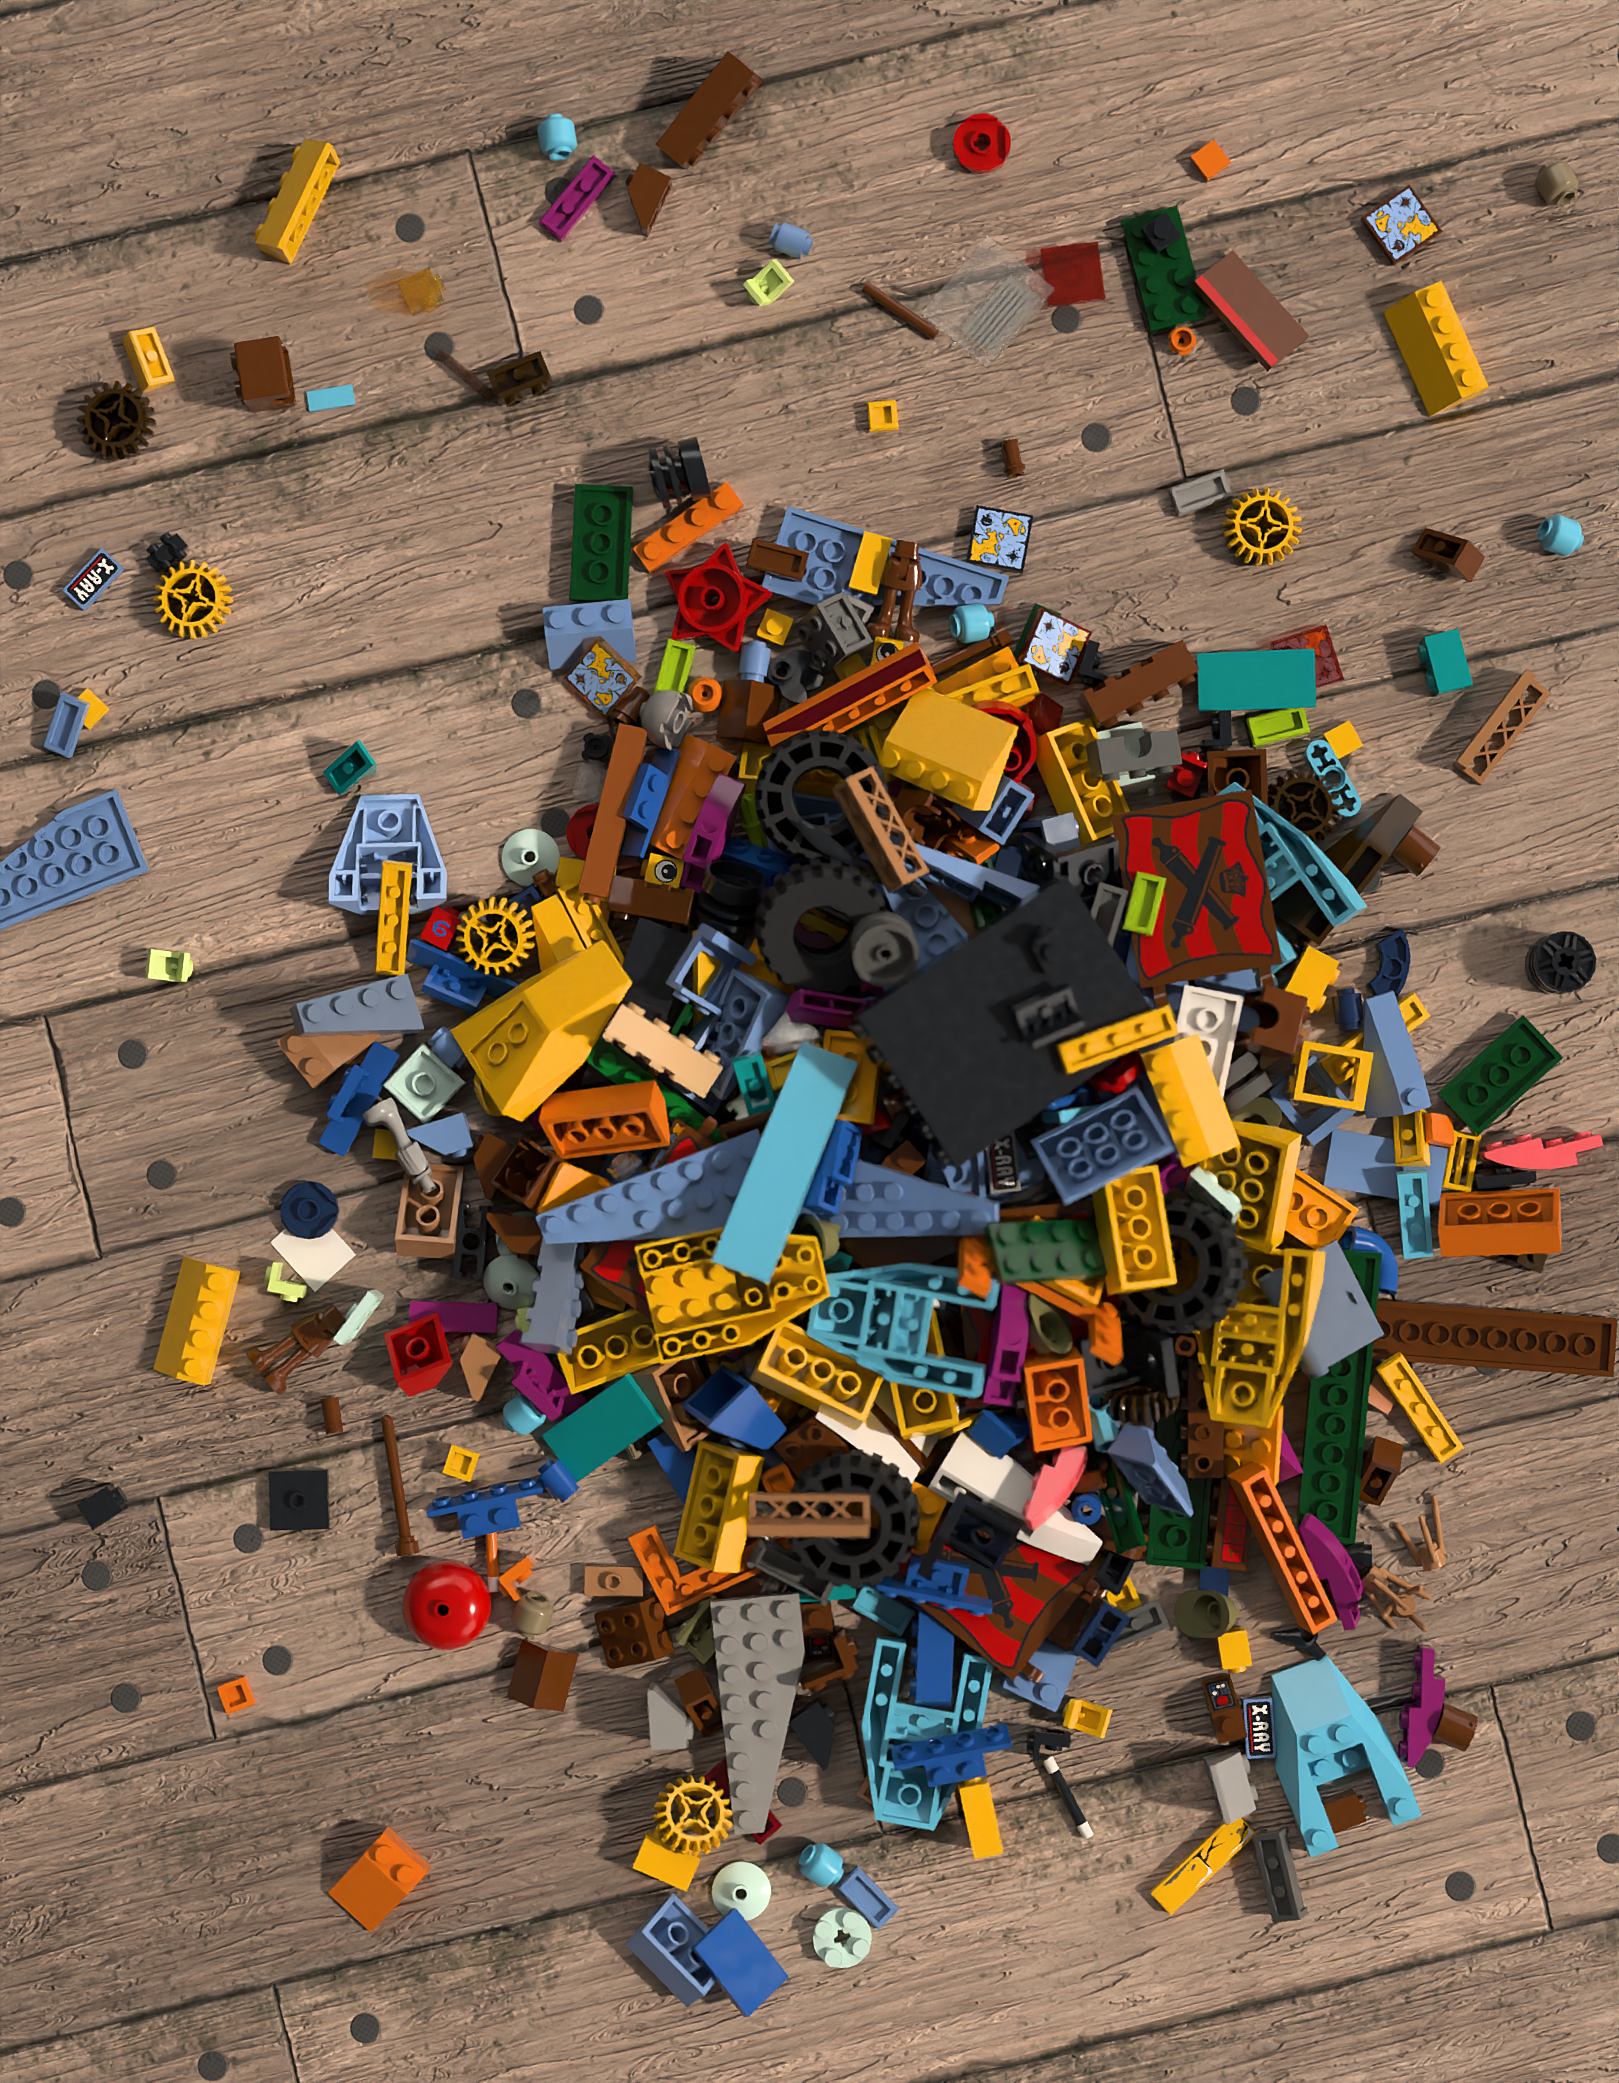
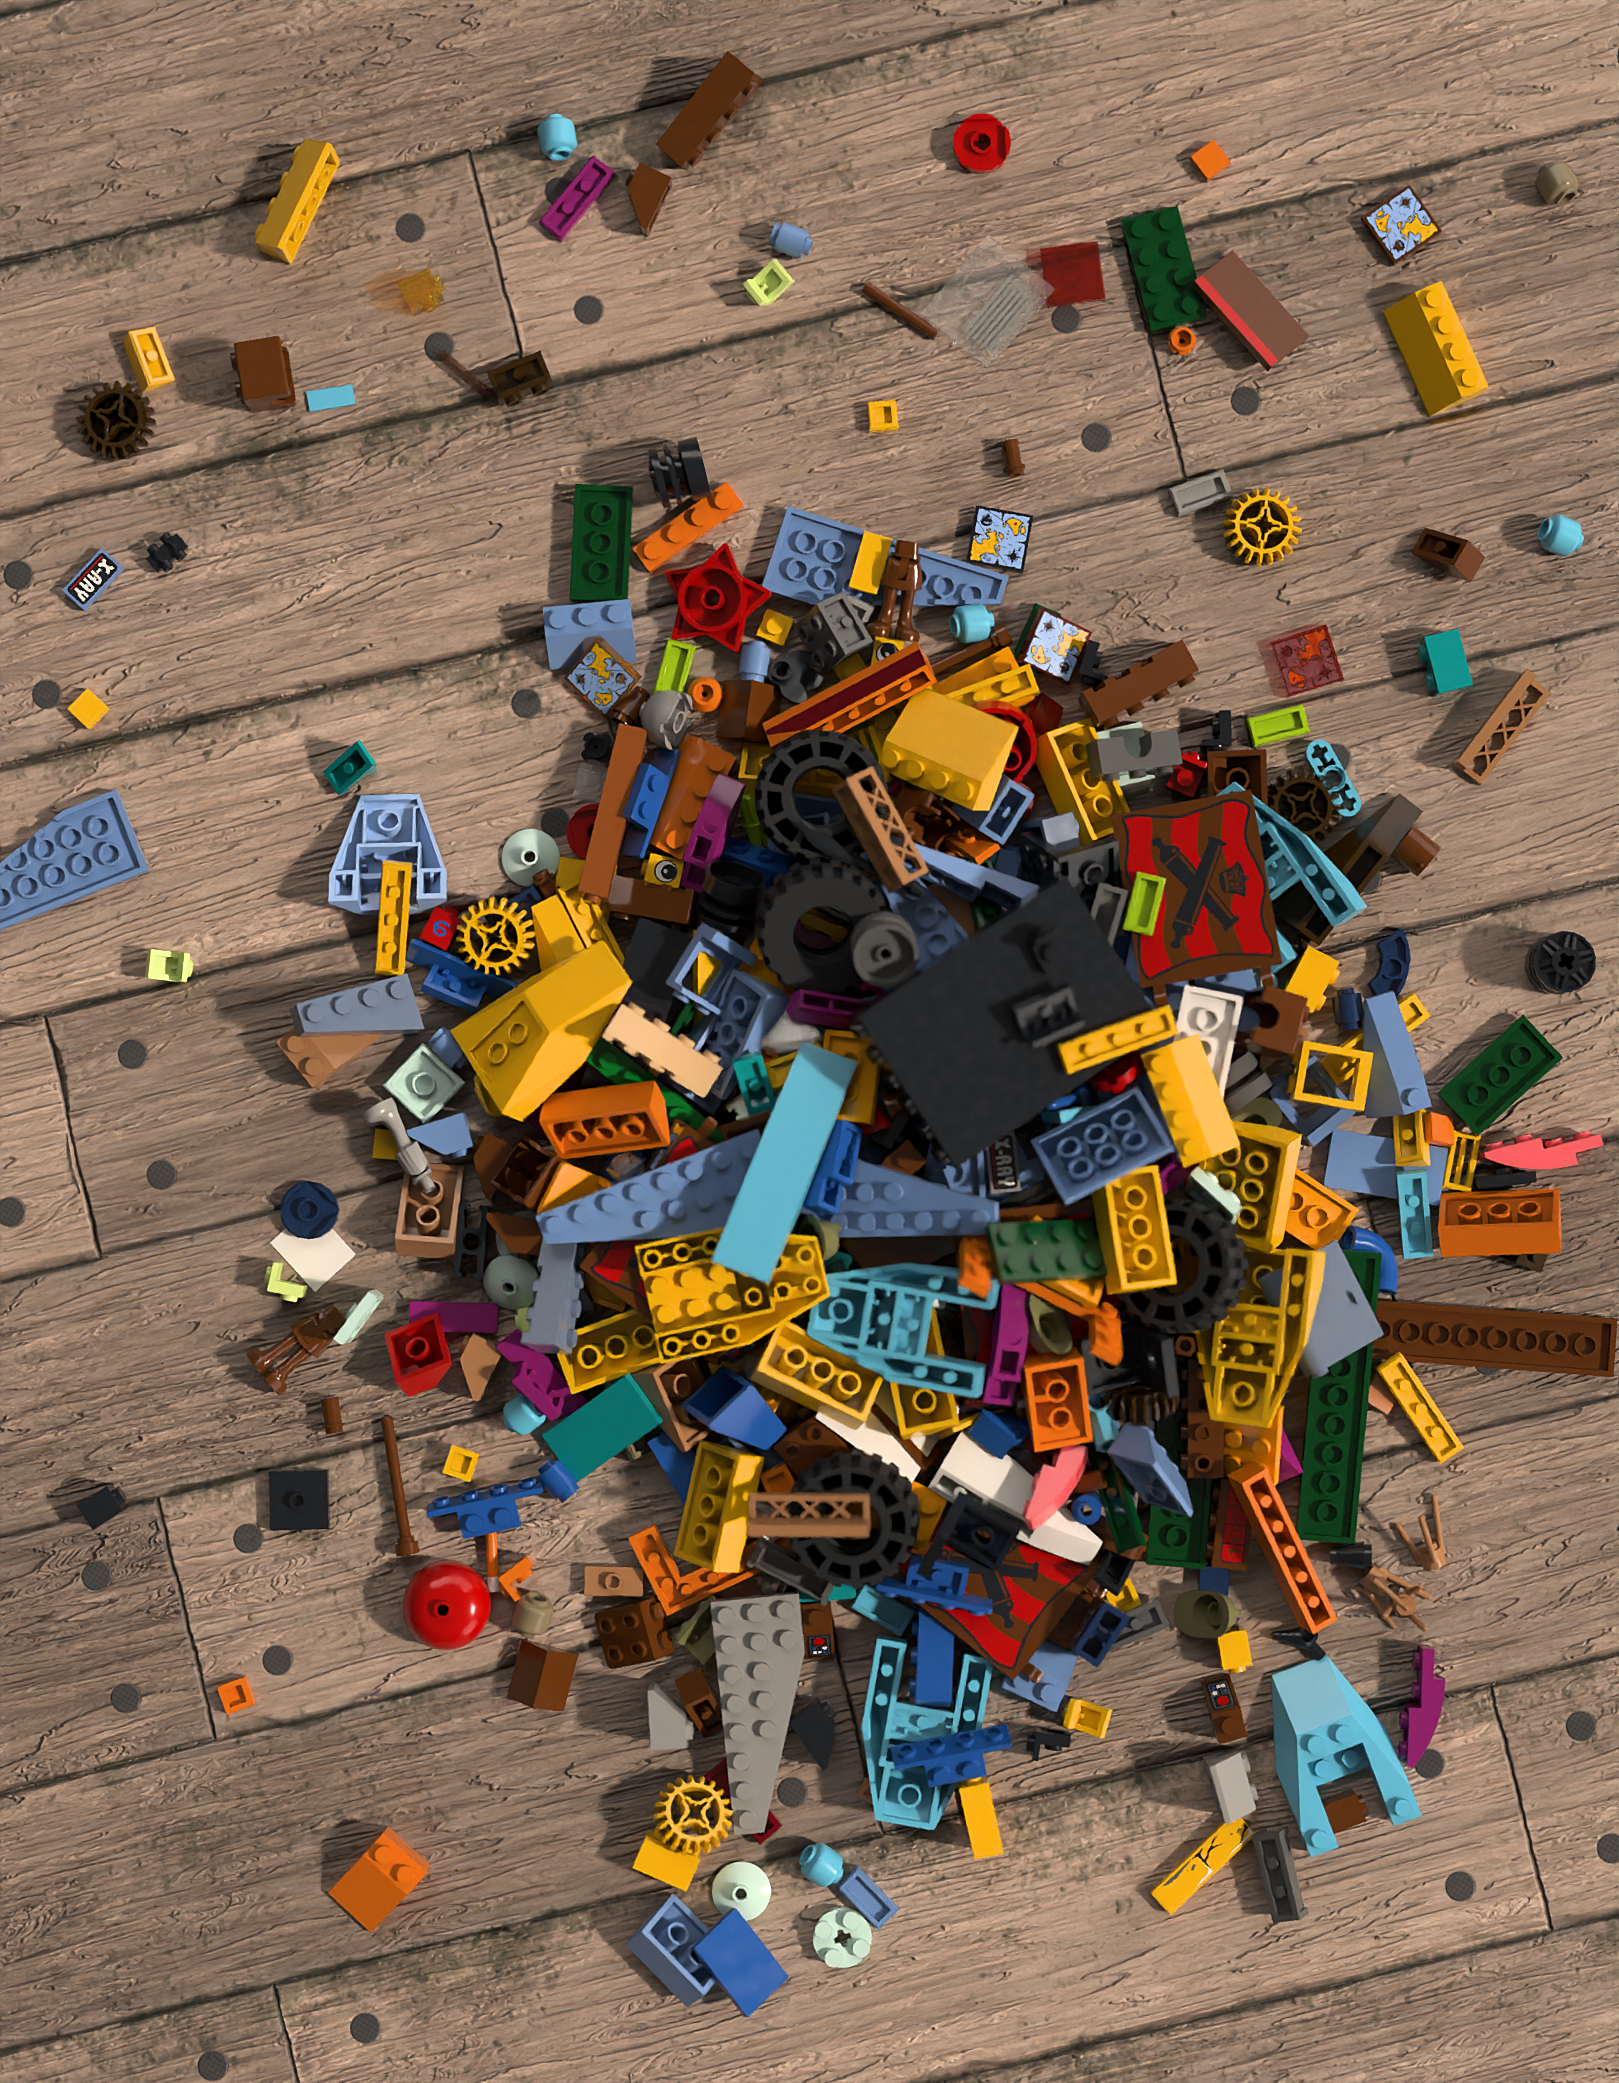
(66, 725): medium blue tile -> none
(196, 587): yellow gear -> none
(196, 1321): yellow slope -> none
(356, 1096): blue bracket -> none
(777, 560): reddish brown tile -> none
(842, 1670): reddish brown bracket -> none
(1067, 1797): black bar -> none
(1161, 233): black plate -> none
(1256, 680): teal tile -> none
(1260, 1727): tile -> none
(1335, 1566): magenta slope -> none
(1343, 739): yellow tile -> none
(1380, 1469): reddish brown slope -> none
(1455, 1727): reddish brown piece -> none

